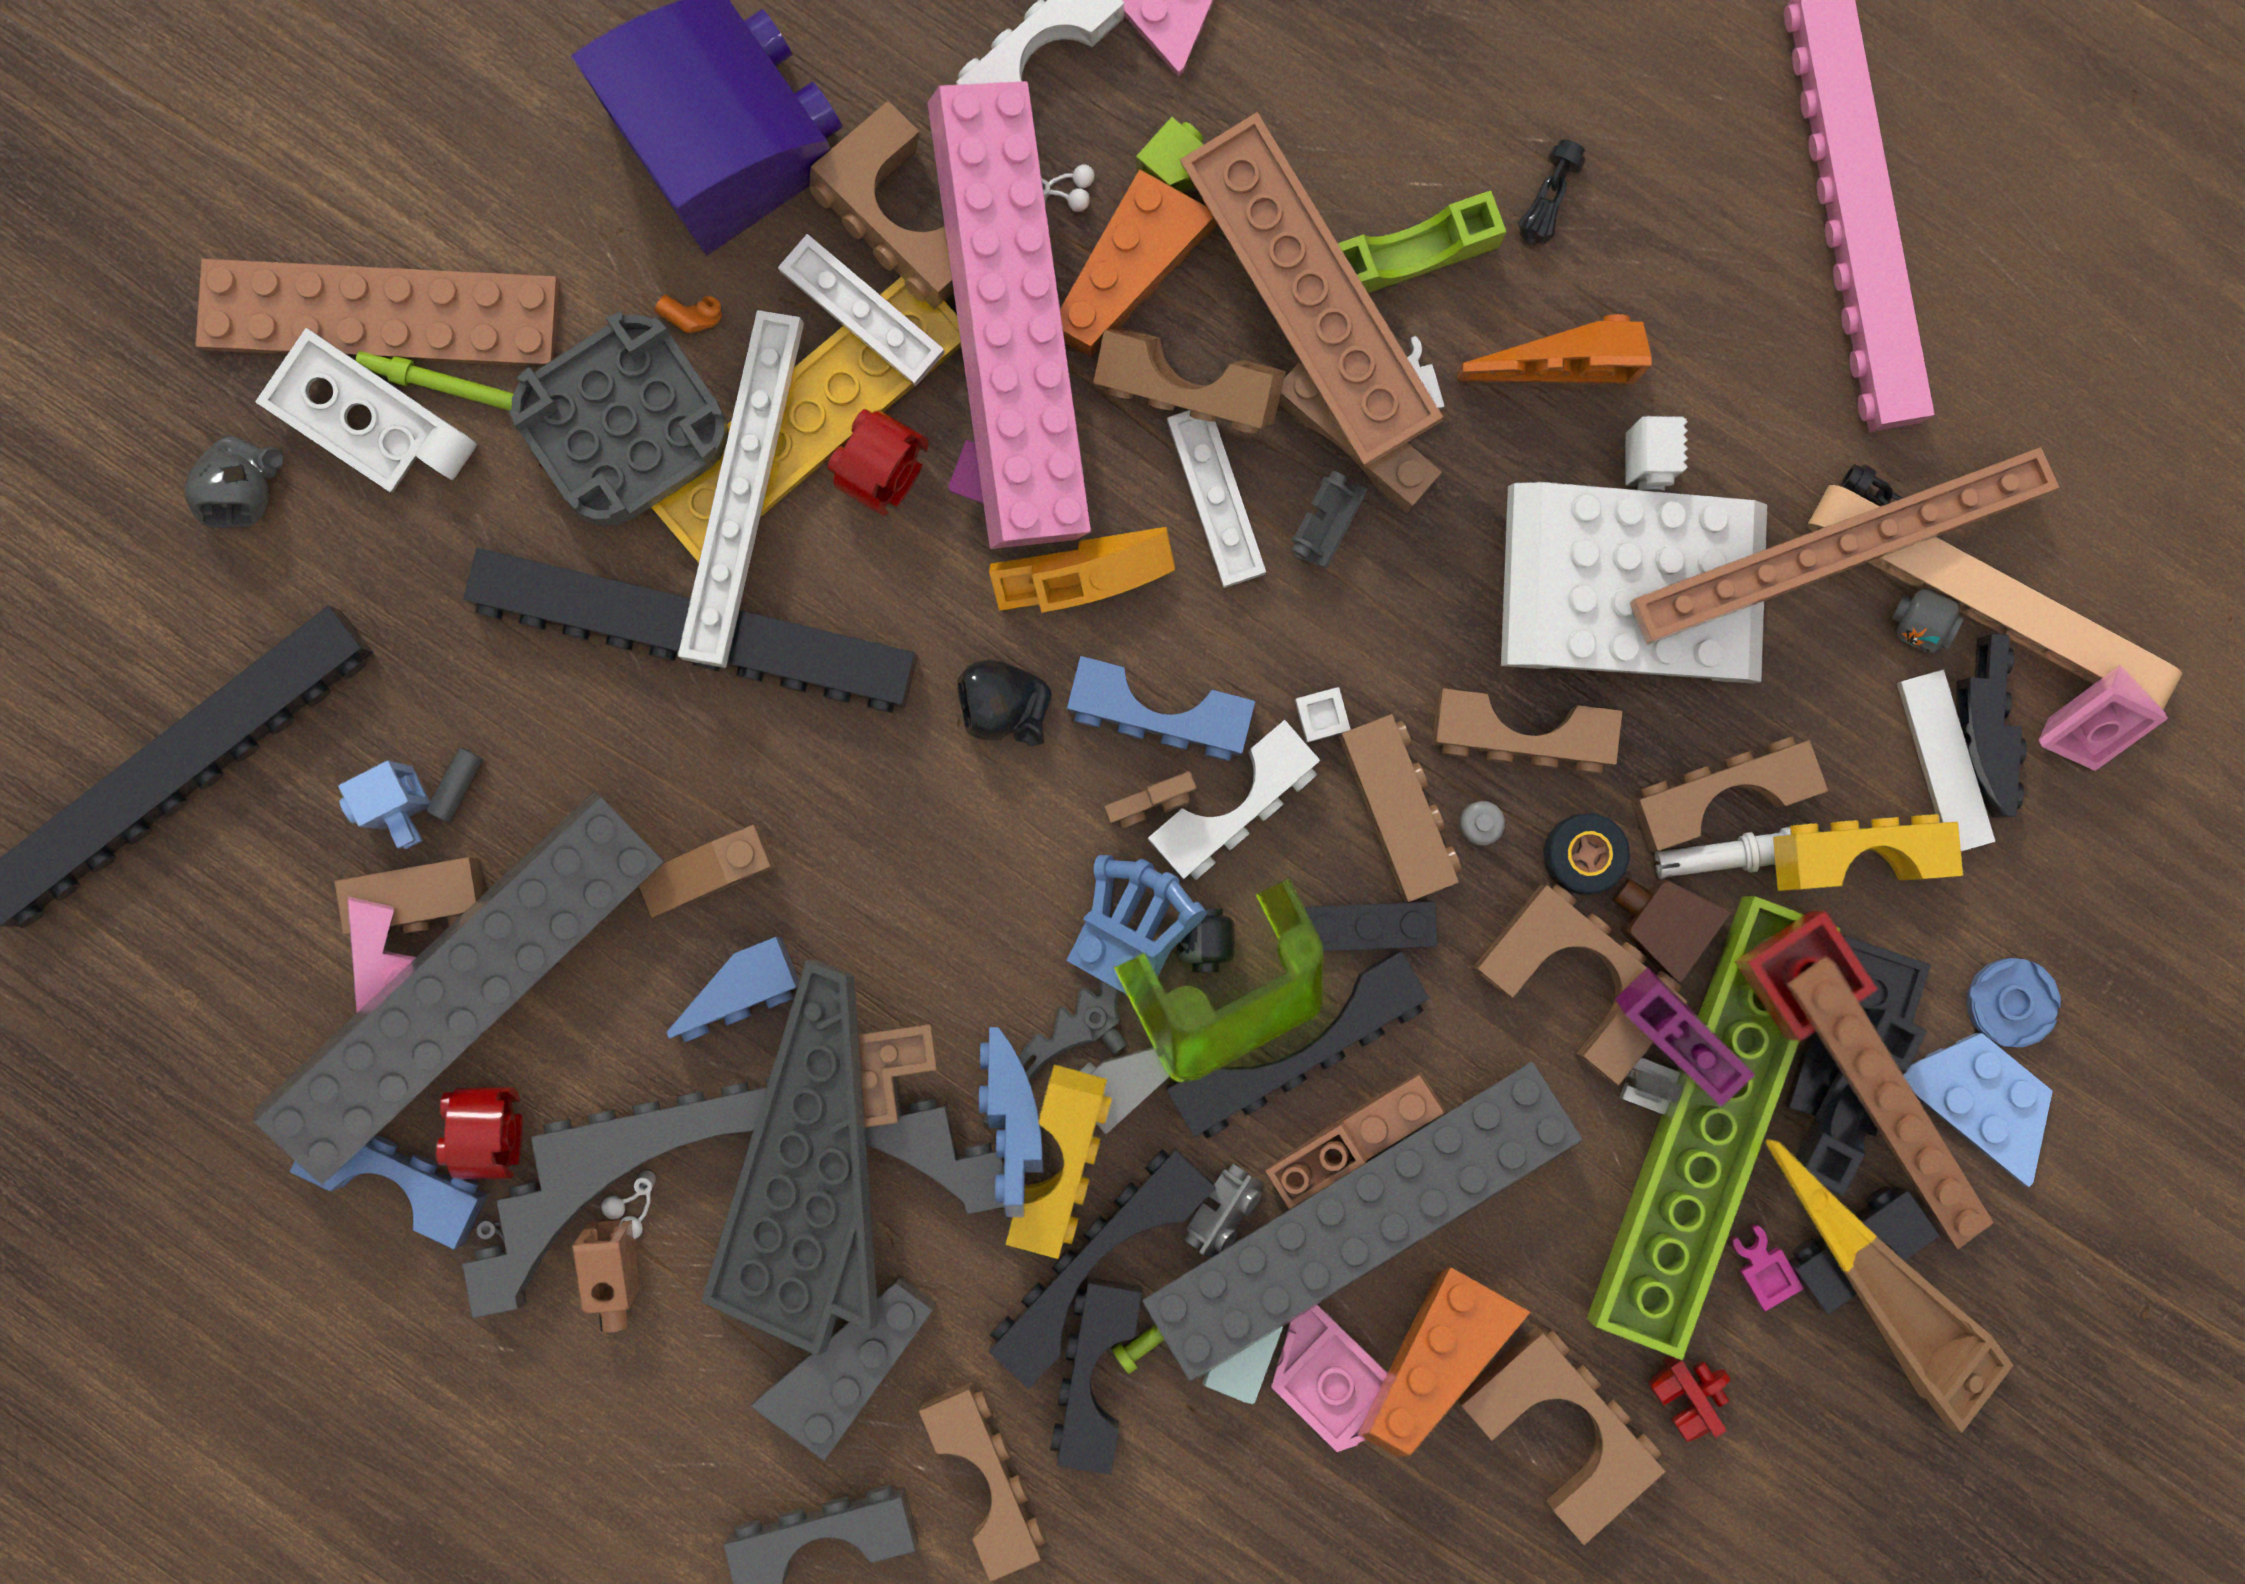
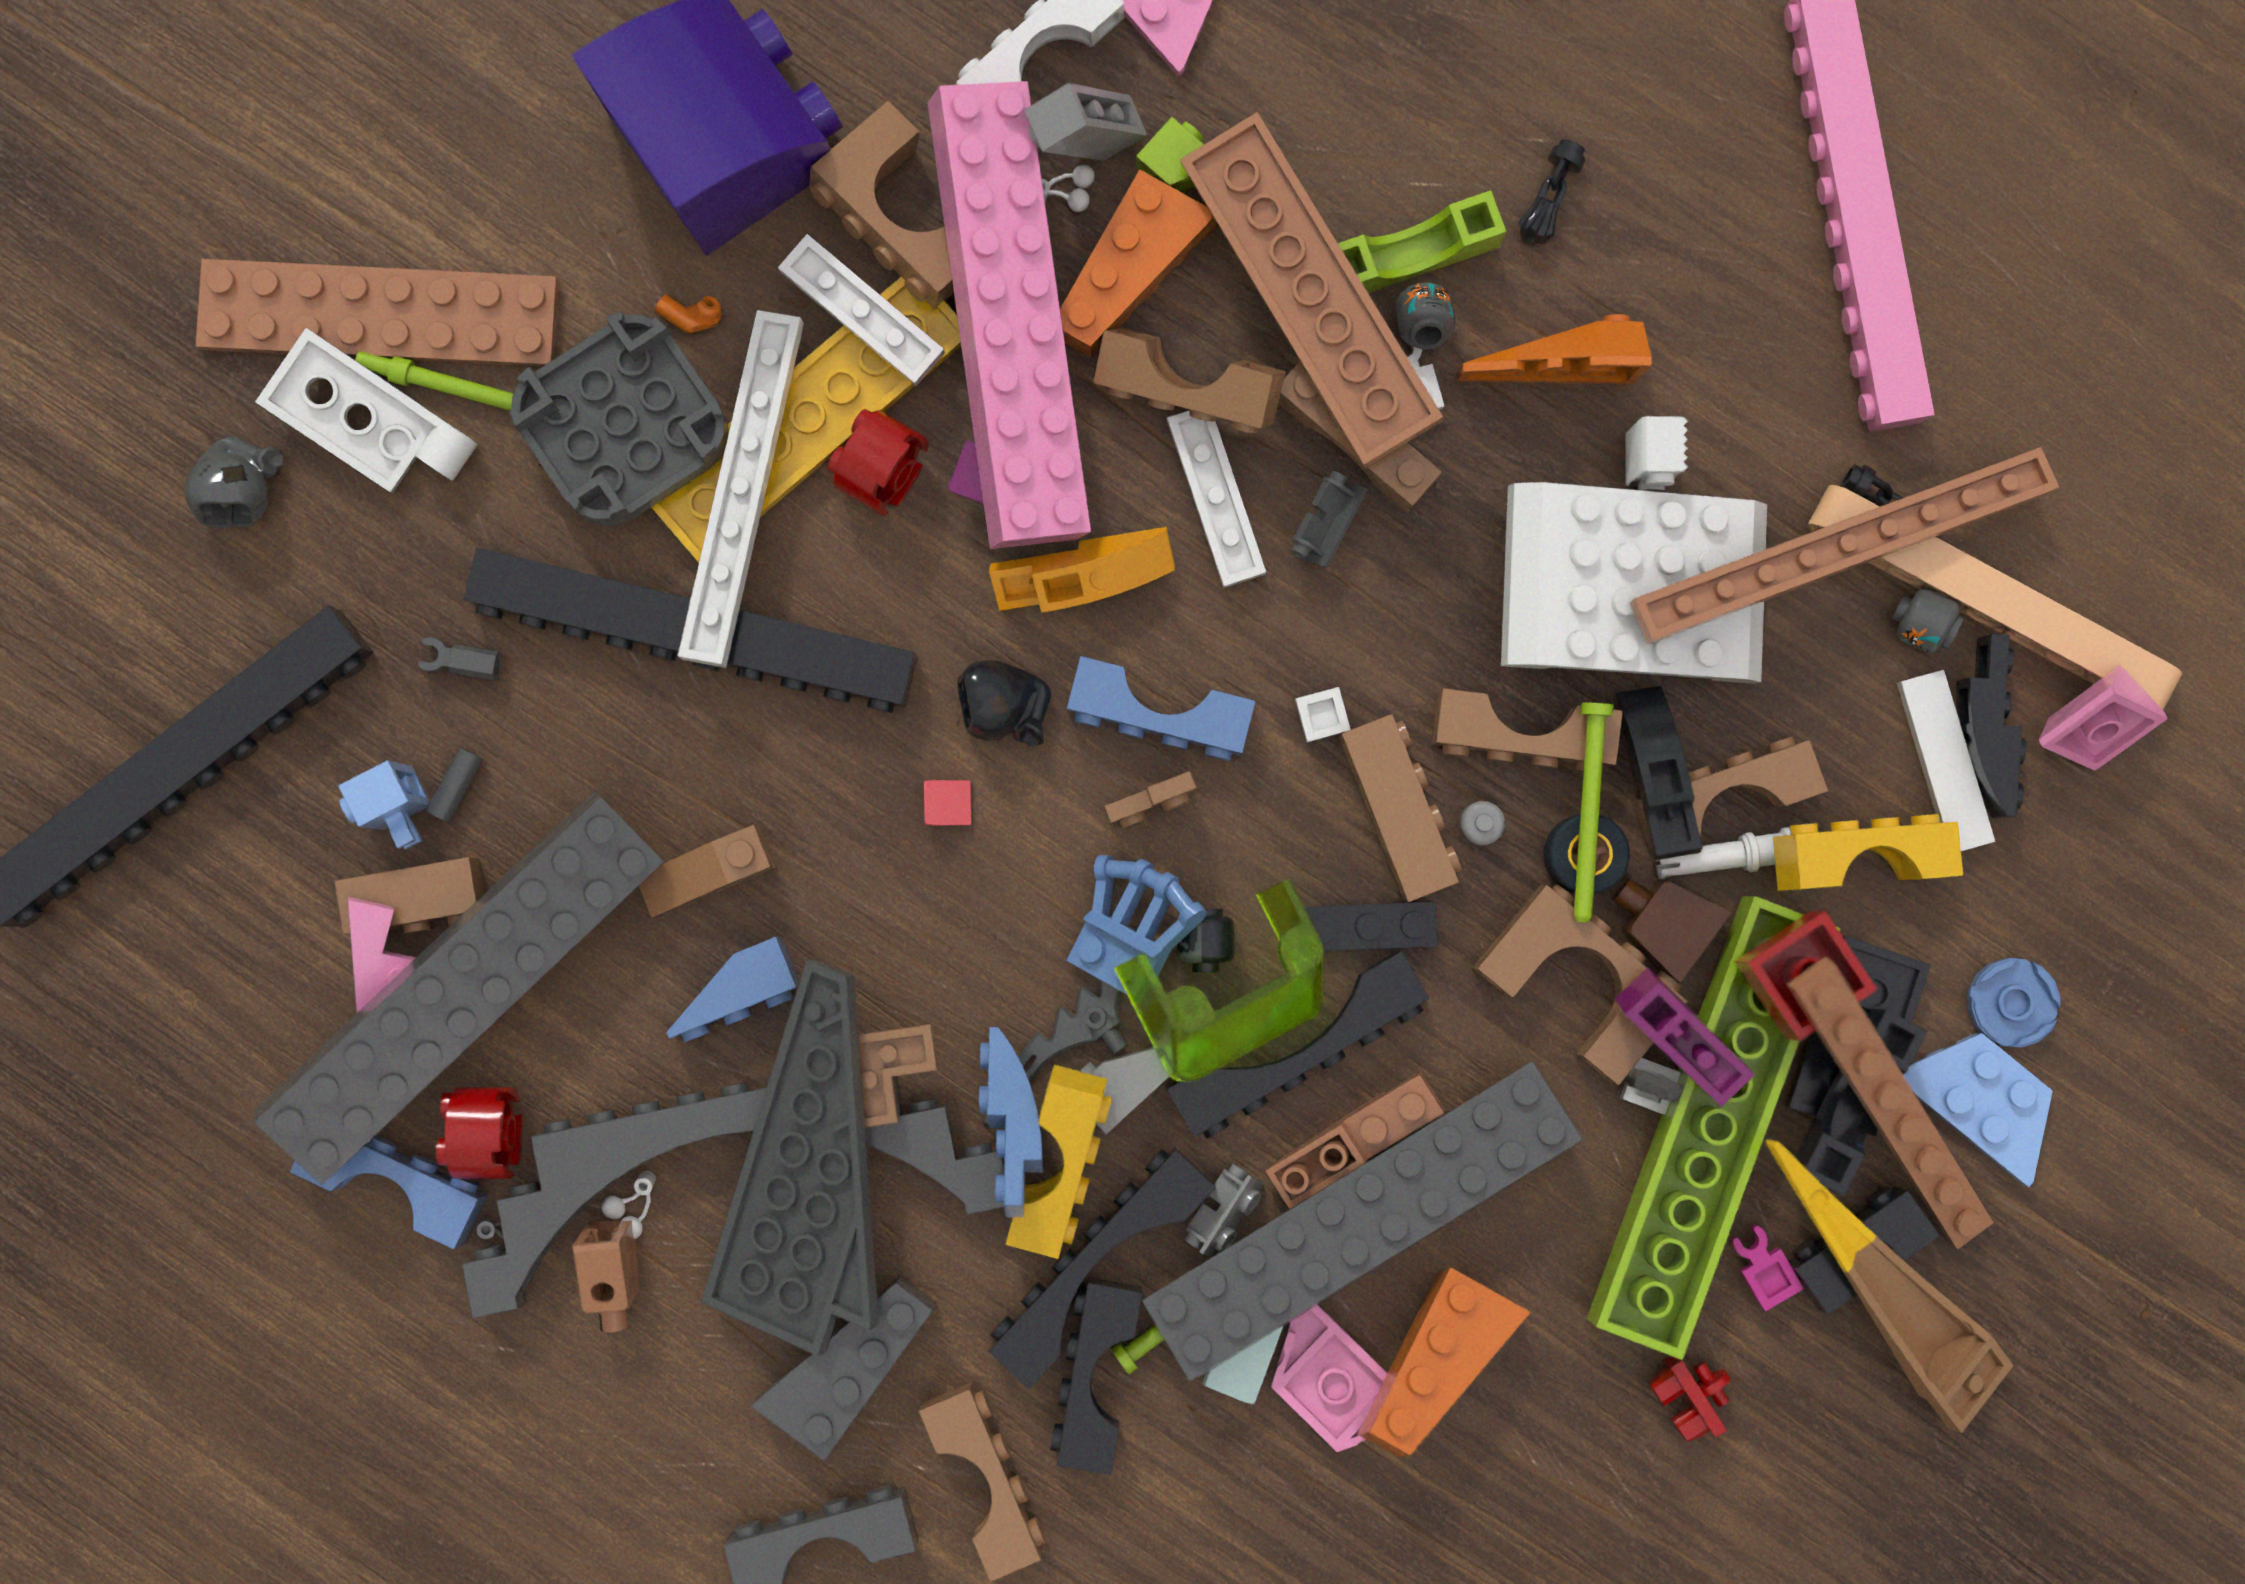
(464, 660): none -> dark grey bar
(947, 802): none -> coral slope
(1085, 122): none -> light grey brick
(1277, 764): white arch -> none
(1425, 315): none -> dark grey head
(1590, 807): none -> lime bar
(1619, 1463): medium nougat arch -> none
(1660, 772): none -> black slope

